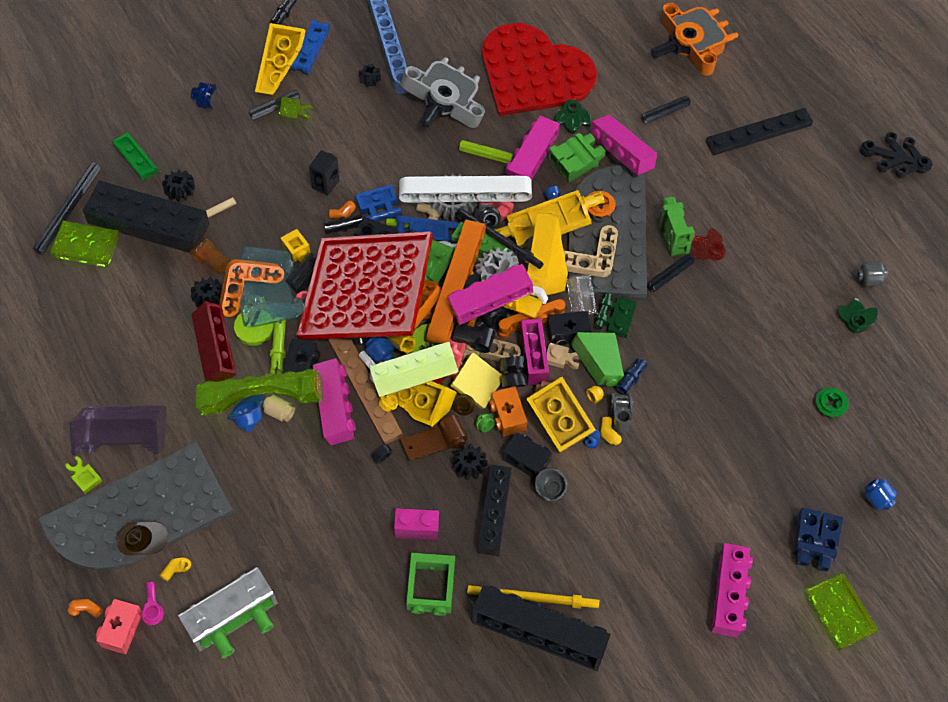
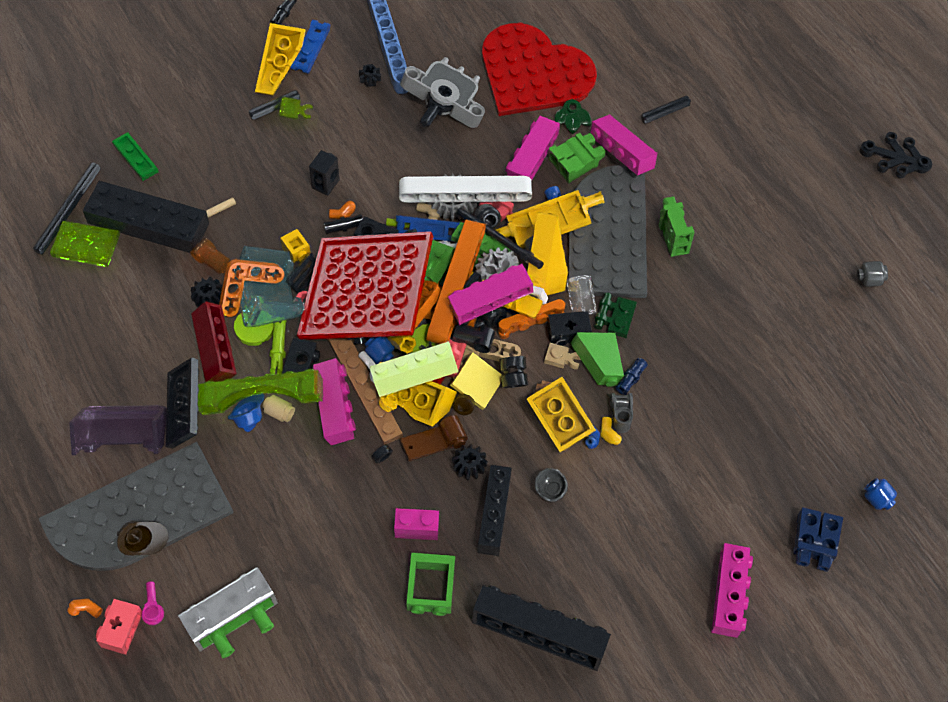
(83, 476): lime plate -> none
(175, 566): yellow arm -> none
(178, 185): black gear -> none
(182, 403): none -> black plate
(203, 94): clear blue piece -> none
(376, 199): blue plate -> none
(485, 151): lime axle -> none
(485, 422): bright green plate -> none
(508, 401): orange brick -> none
(527, 455): black brick -> none
(534, 351): dark pink brick -> none
(575, 601): yellow bar -> none
(595, 262): tan beam -> none
(595, 394): yellow hinge -> none
(608, 206): orange gear -> none
(670, 272): black axle -> none
(694, 35): piece -> none
(706, 245): clear red plate -> none
(759, 131): black plate -> none
(833, 395): green gear -> none
(841, 611): clear neon green plate -> none
(857, 314): dark green plate -> none

